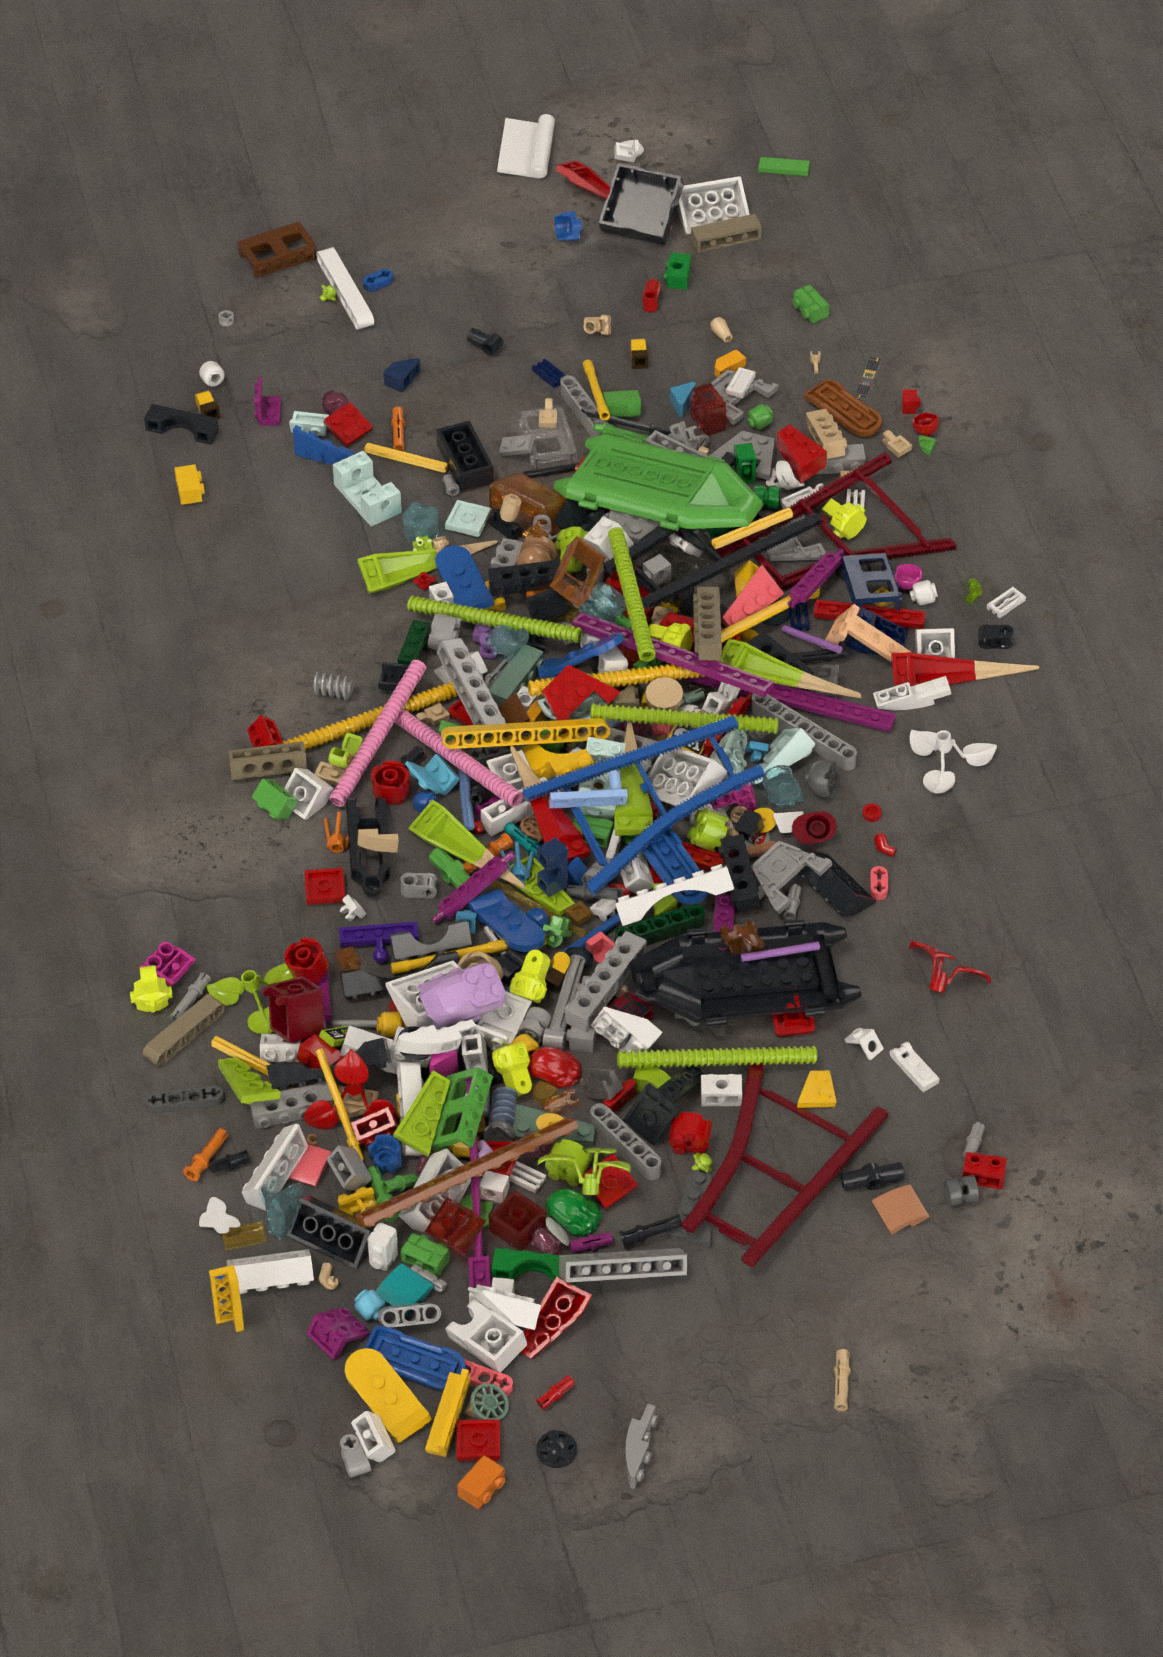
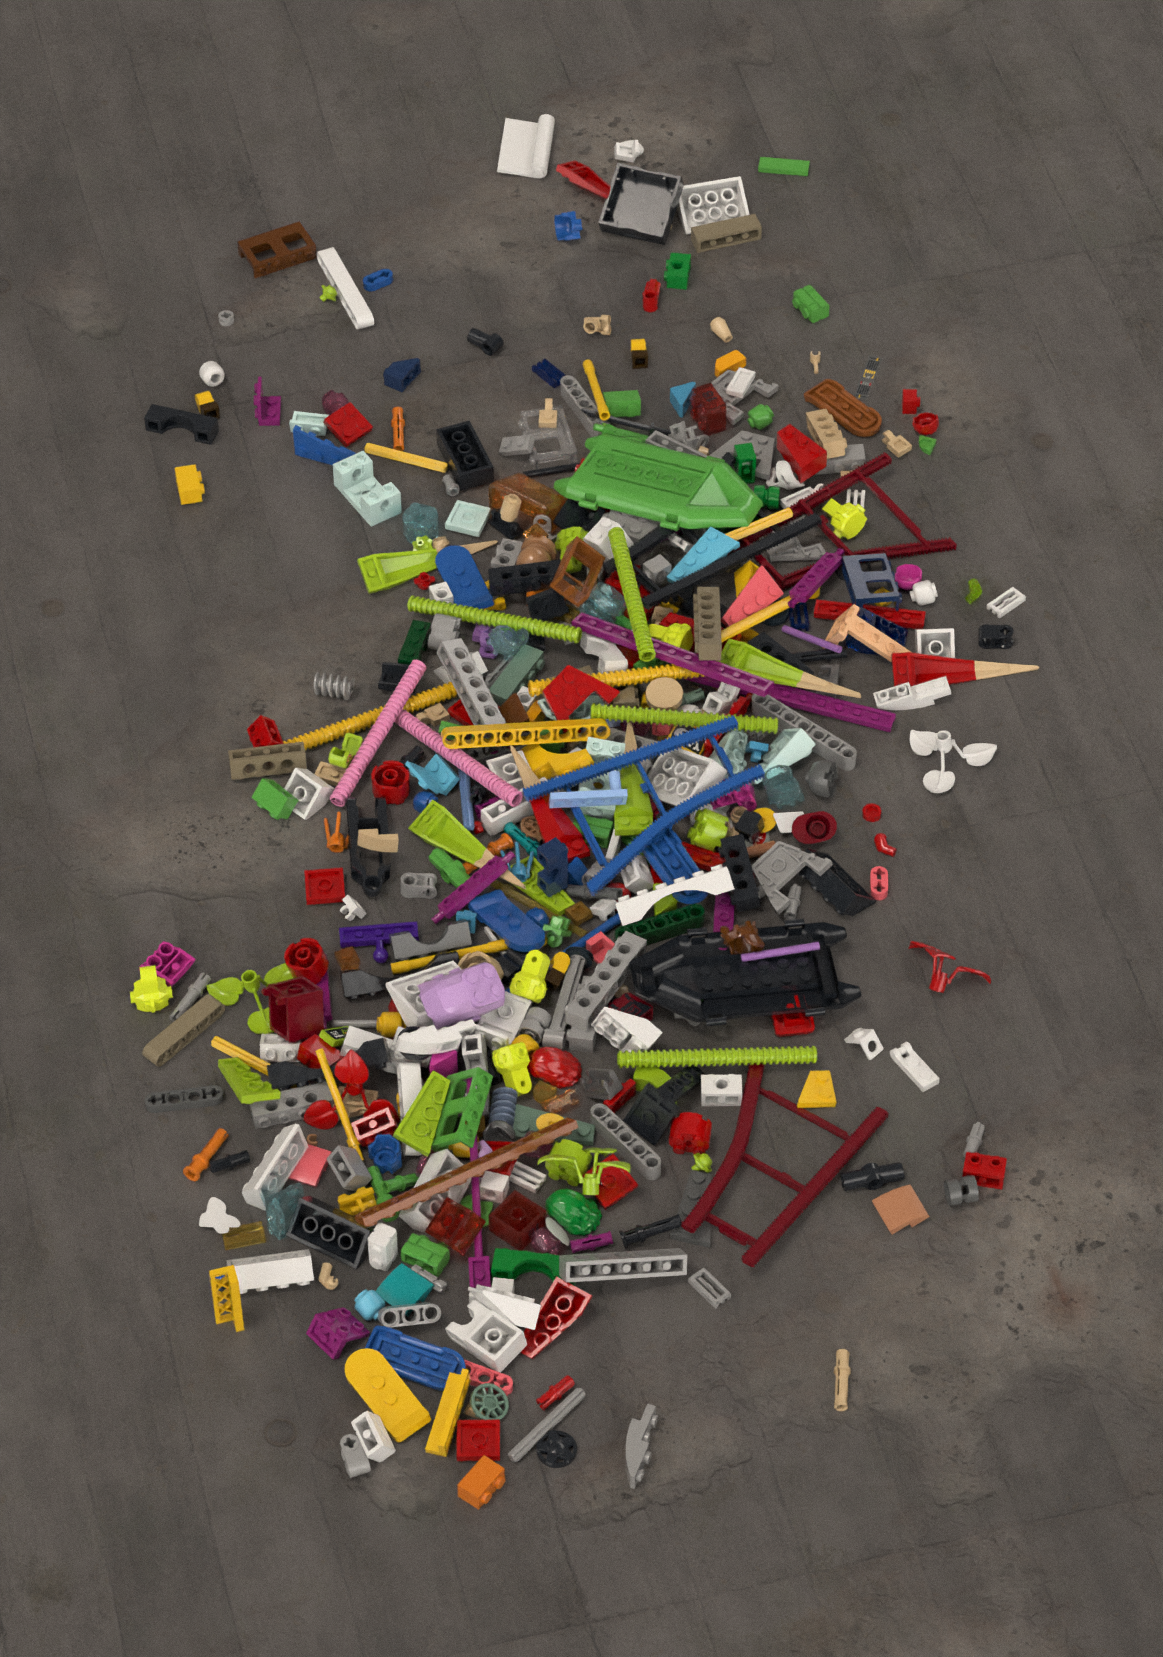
(546, 1424): none -> light grey axle
(556, 665): blue piece -> none
(707, 550): none -> medium azure wing
(707, 1290): none -> light grey tile

